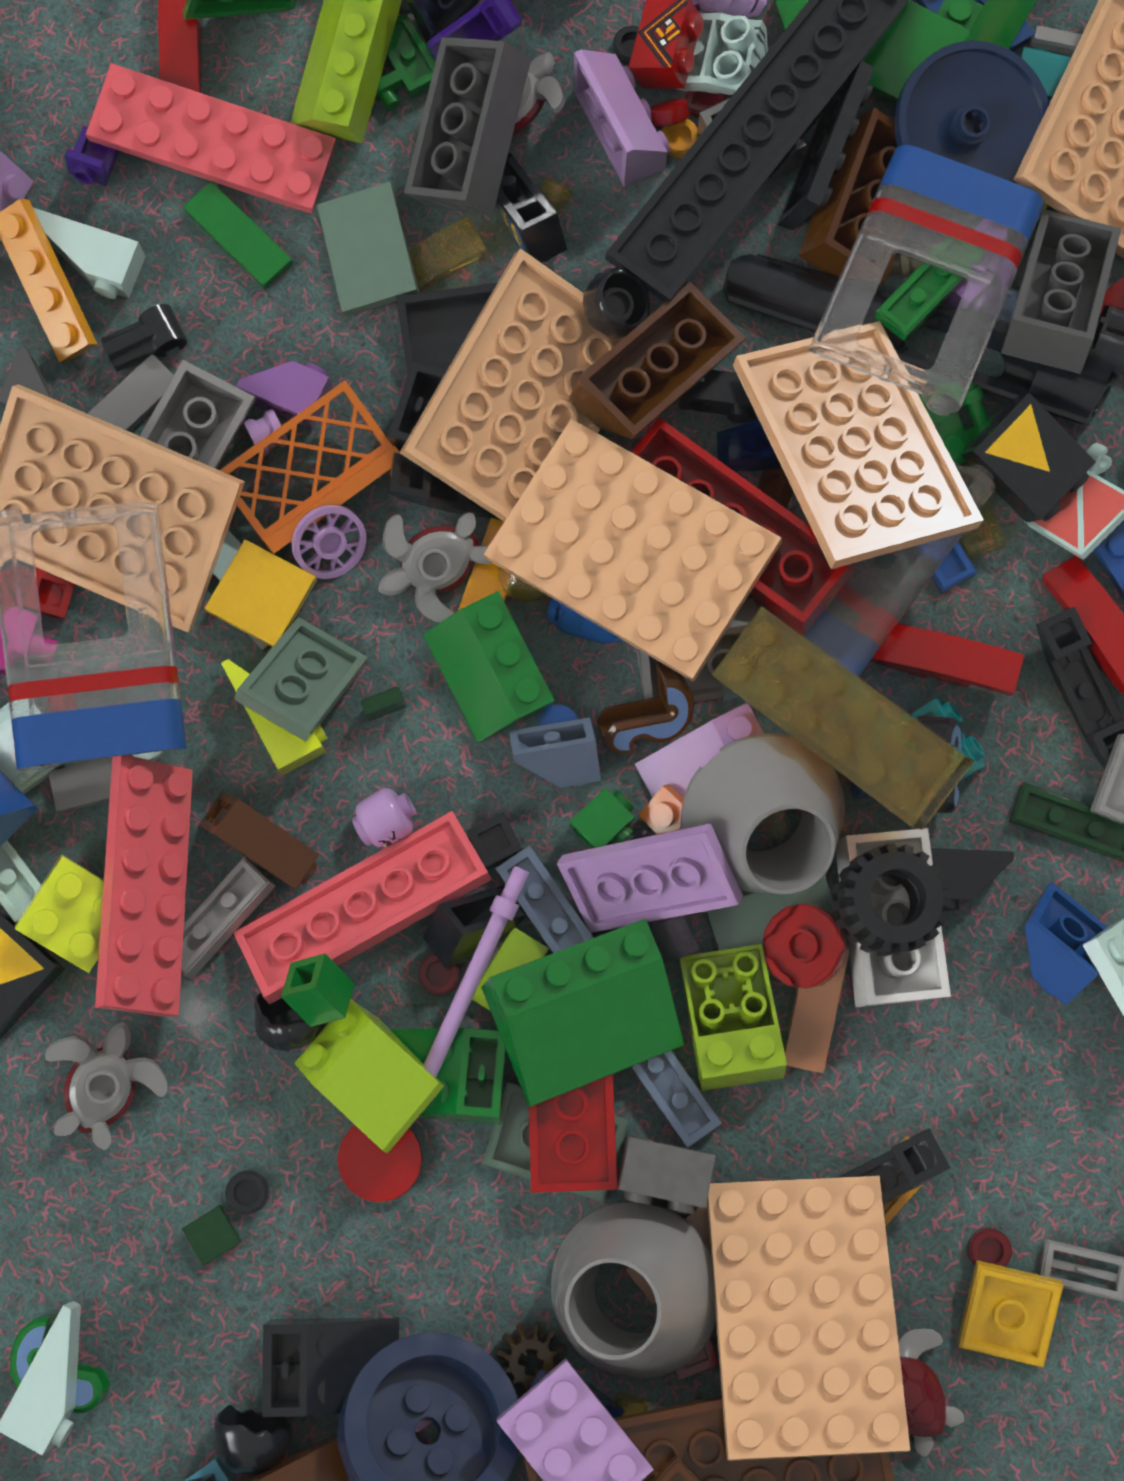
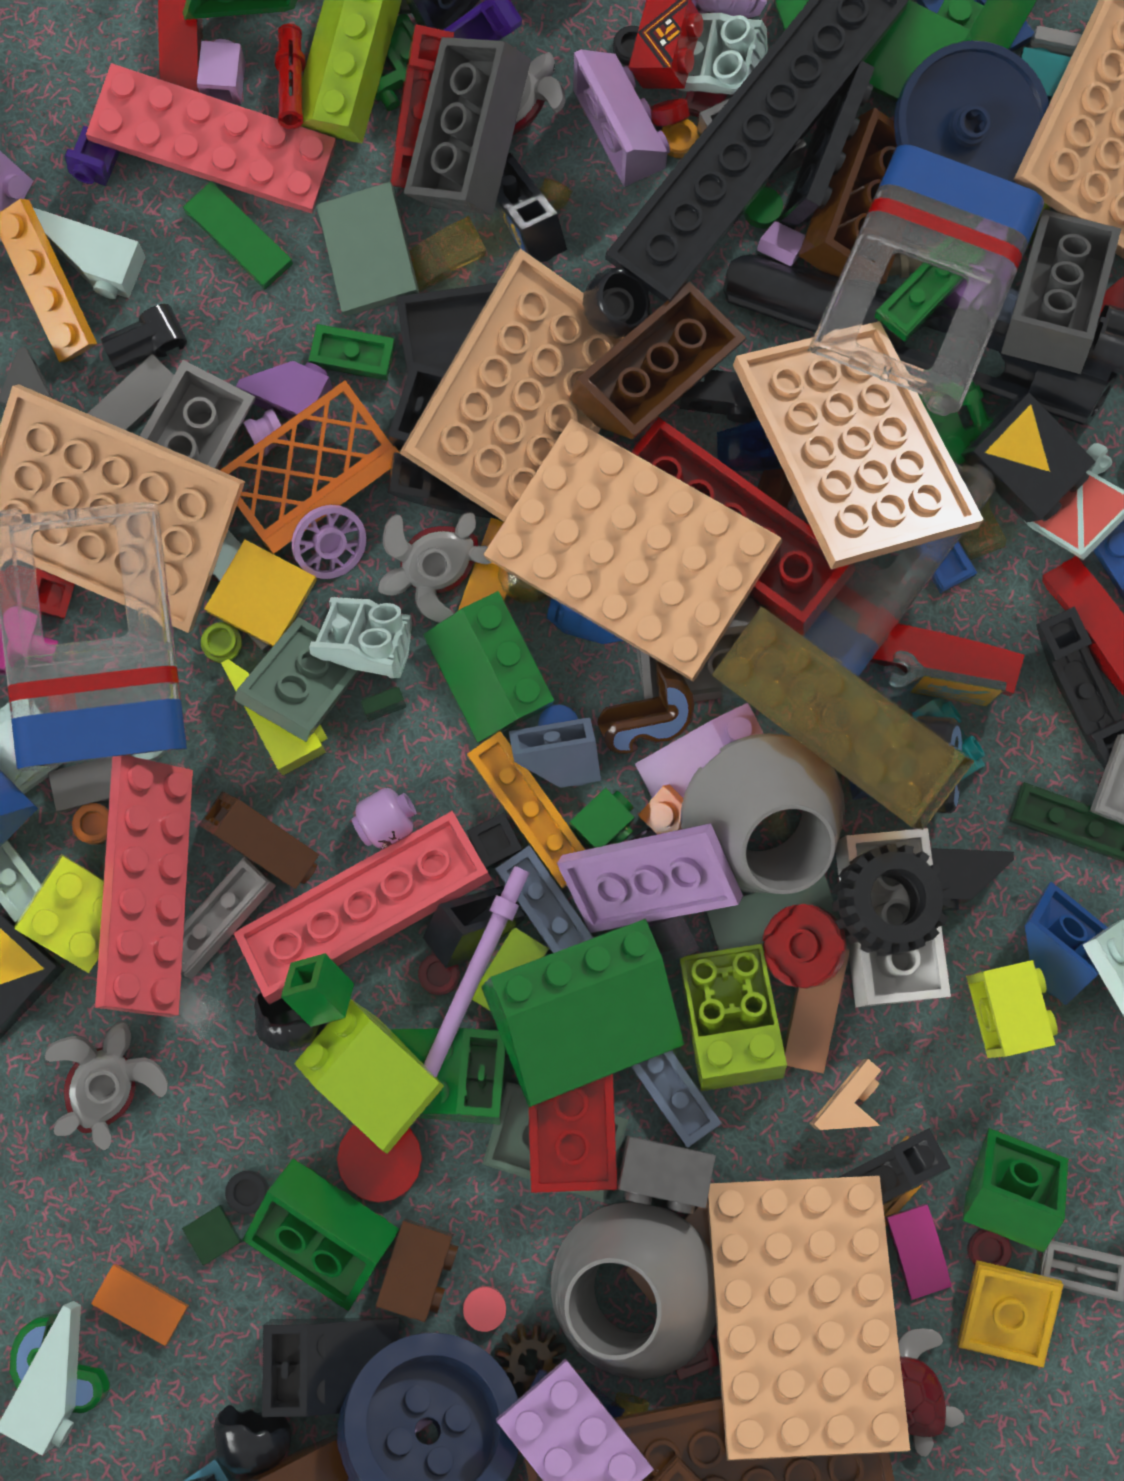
(91, 823): none -> orange tile
(140, 1304): none -> orange tile
(221, 70): none -> lavender brick
(221, 642): none -> lime plate
(289, 44): none -> red pin
(320, 1234): none -> green slope
(352, 352): none -> green plate
(364, 636): none -> light aqua slope
(415, 1271): none -> reddish brown brick
(417, 81): none -> red slope
(484, 1308): none -> coral tile
(525, 803): none -> light orange plate
(764, 209): none -> green tile
(781, 243): none -> lavender tile
(841, 1109): none -> light nougat slope
(918, 1251): none -> dark pink slope
(939, 682): none -> flag
(1012, 1009): none -> neon yellow brick
(1017, 1191): none -> green slope

